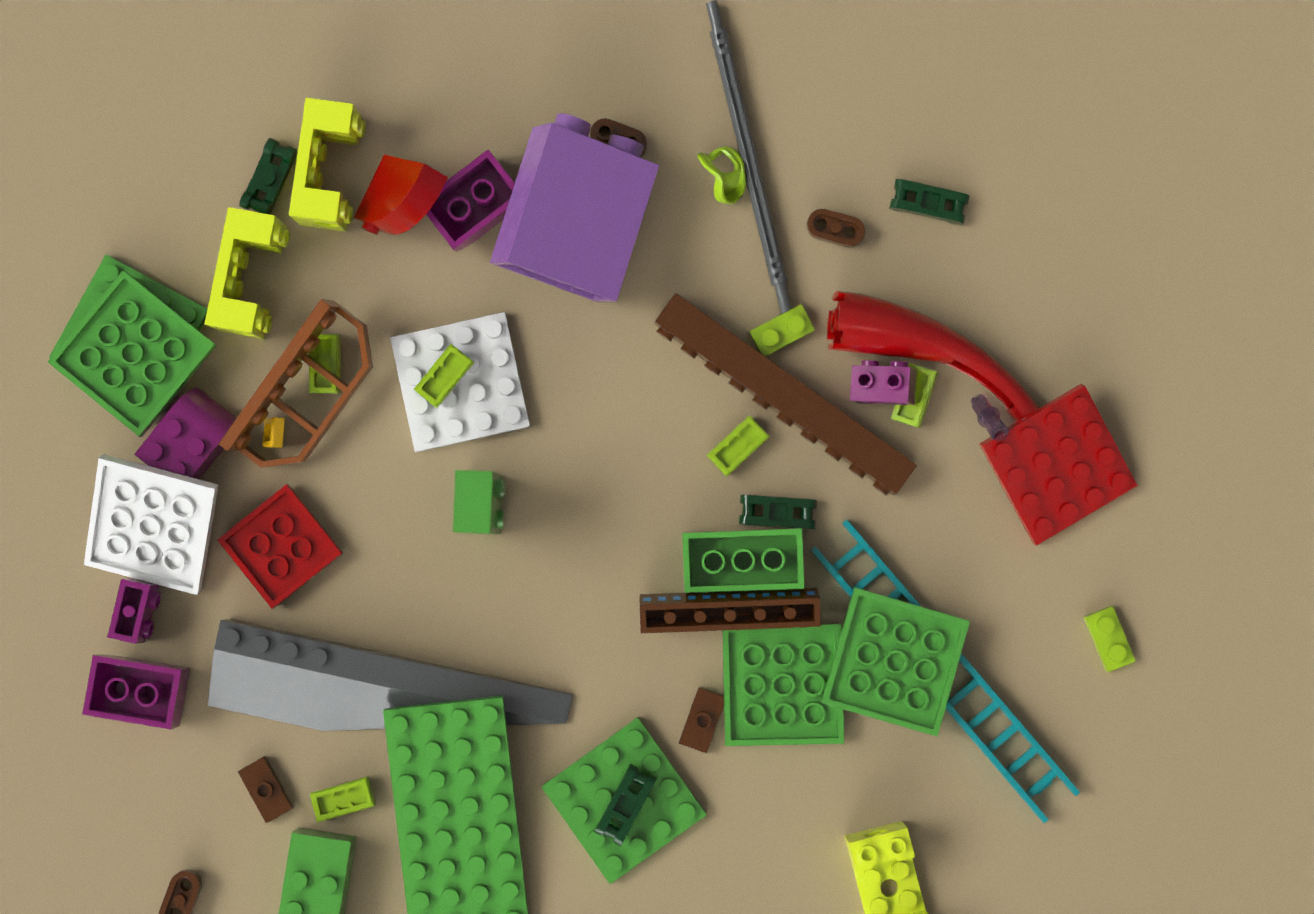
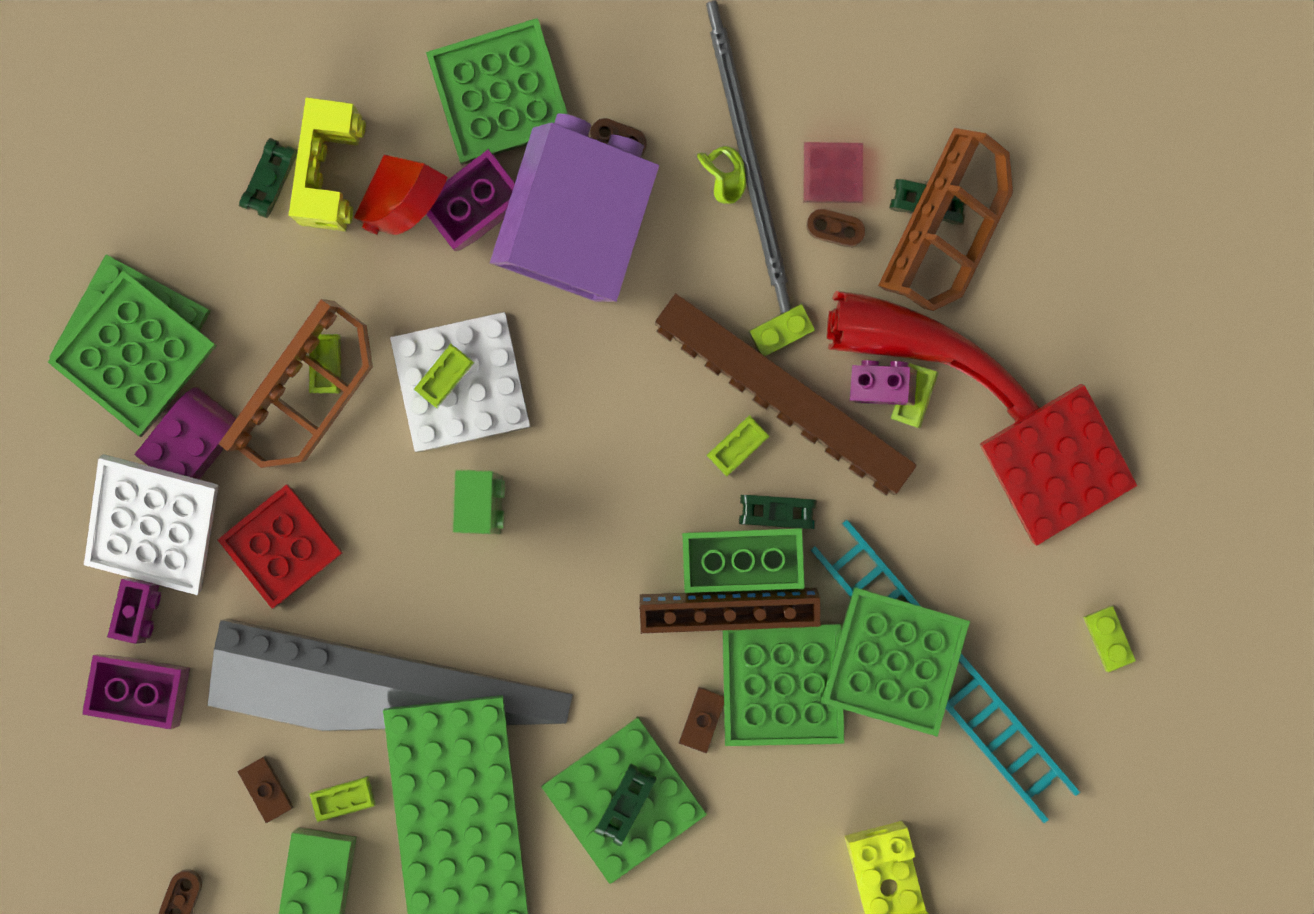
(242, 231): neon yellow plate -> none
(273, 432): yellow tile -> none
(496, 89): none -> bright green plate
(832, 172): none -> clear pink plate
(931, 210): none -> dark orange plate
(989, 417): axle -> none

